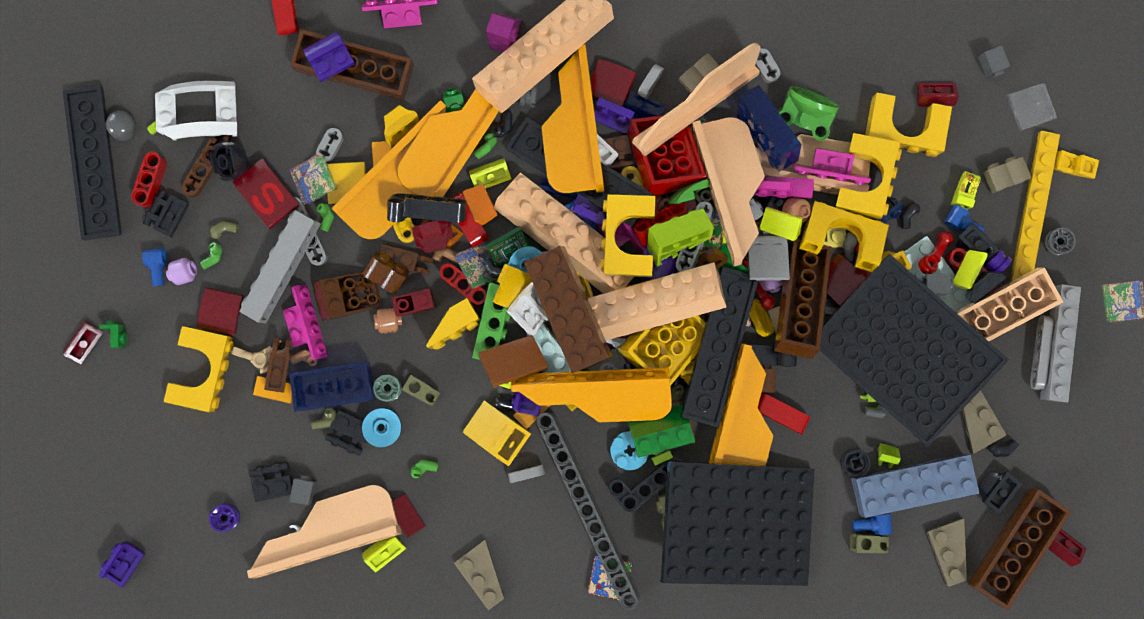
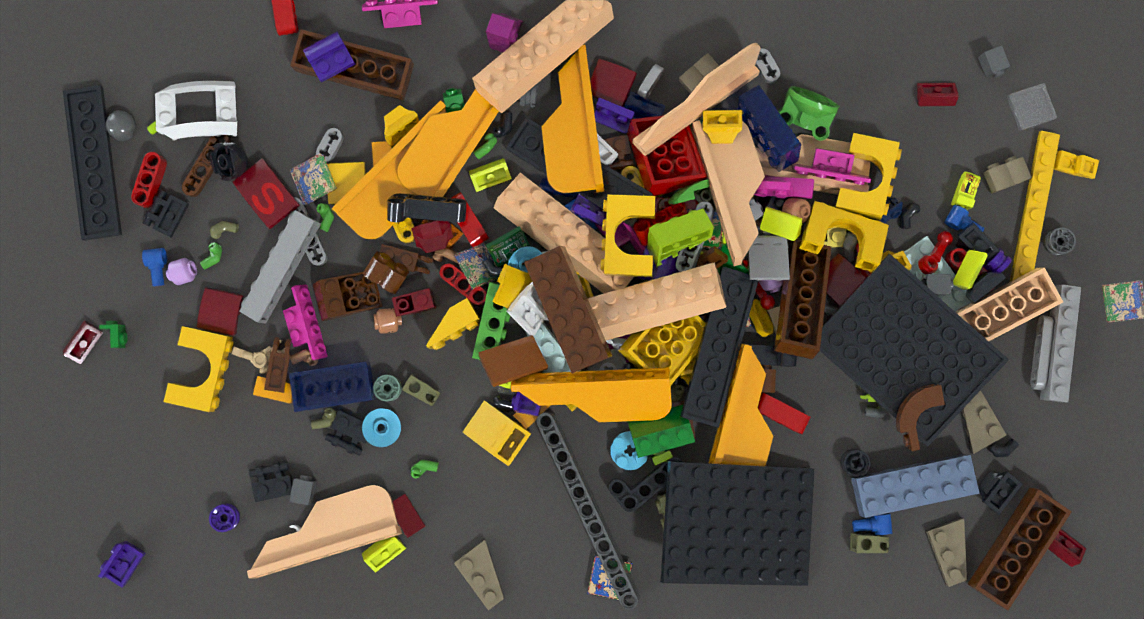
(480, 204): orange slope -> none
(526, 473): light grey beam -> none
(722, 125): none -> yellow slope
(888, 454): lime tile -> none
(912, 407): none -> reddish brown arch
(930, 141): yellow arch -> none

